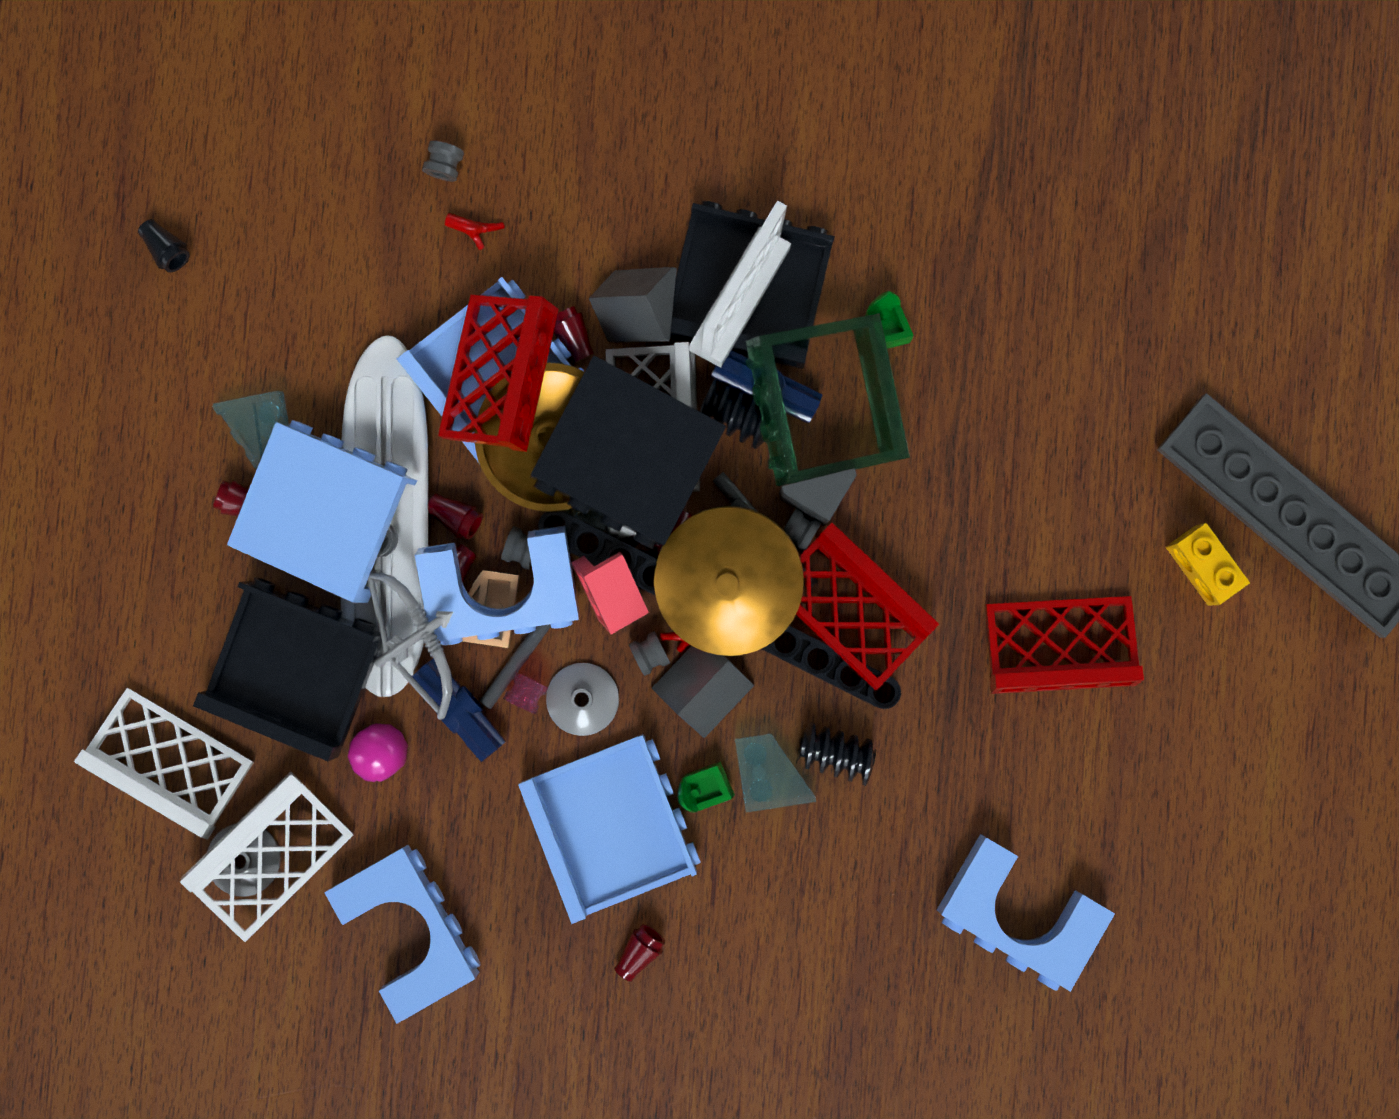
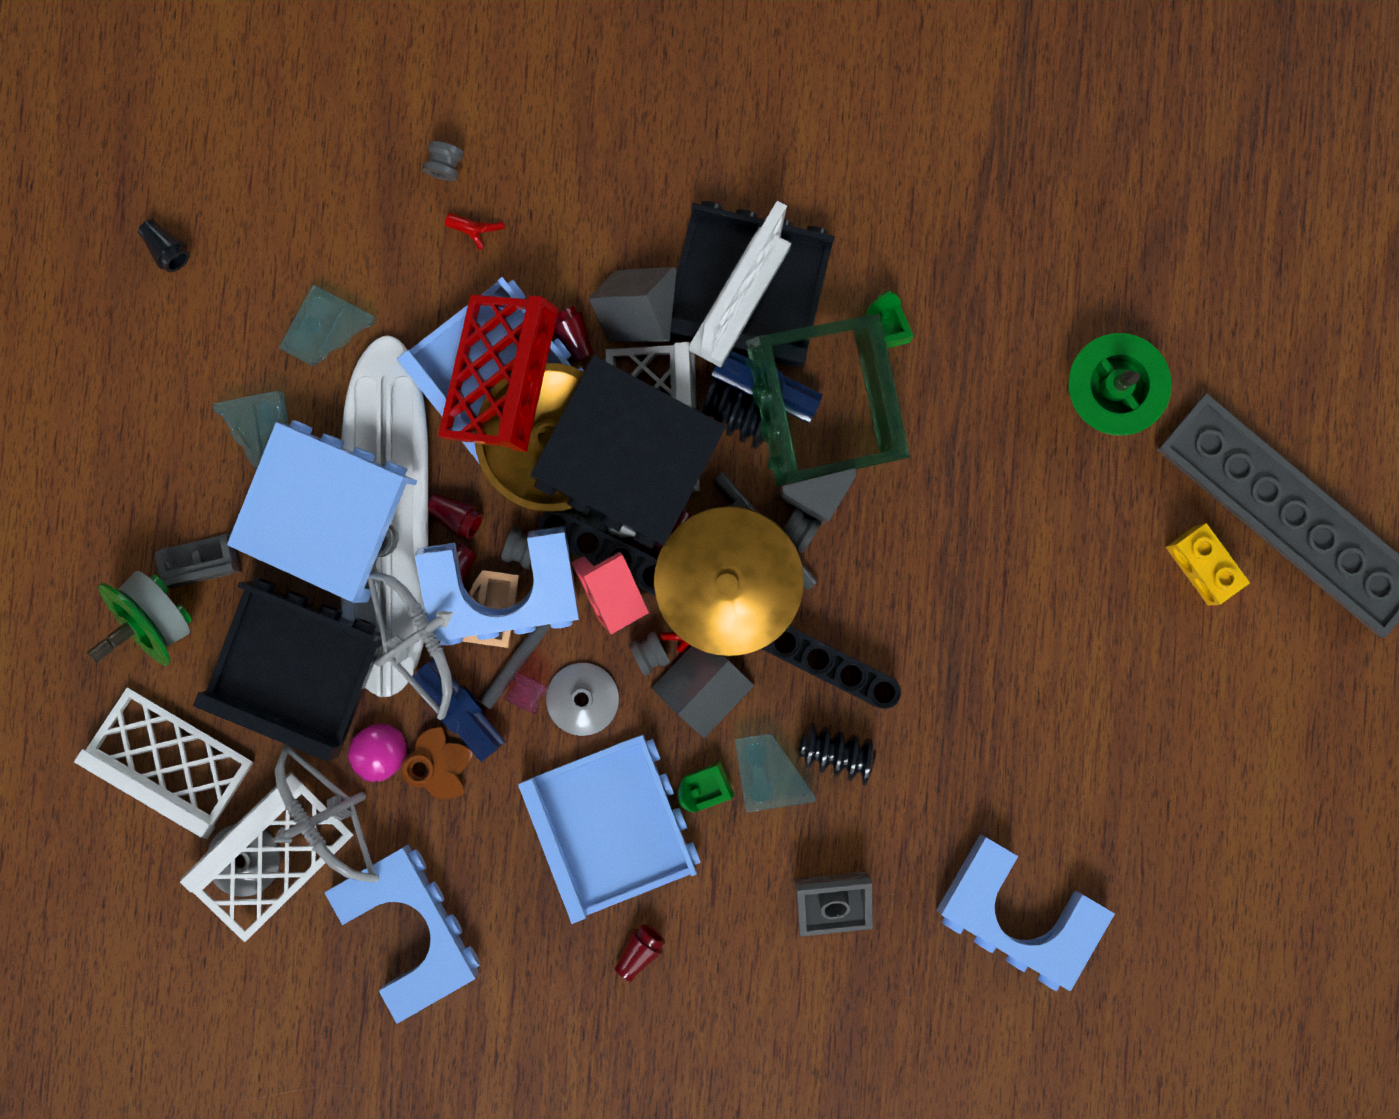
(144, 615): none -> piece
(197, 561): none -> dark grey hinge
(230, 498): dark red cone -> none
(306, 824): none -> light grey piece
(322, 326): none -> clear light blue wing
(443, 764): none -> dark orange plate
(834, 903): none -> dark grey slope
(880, 589): red fence -> none
(1063, 676): red fence -> none
(1119, 384): none -> green piece

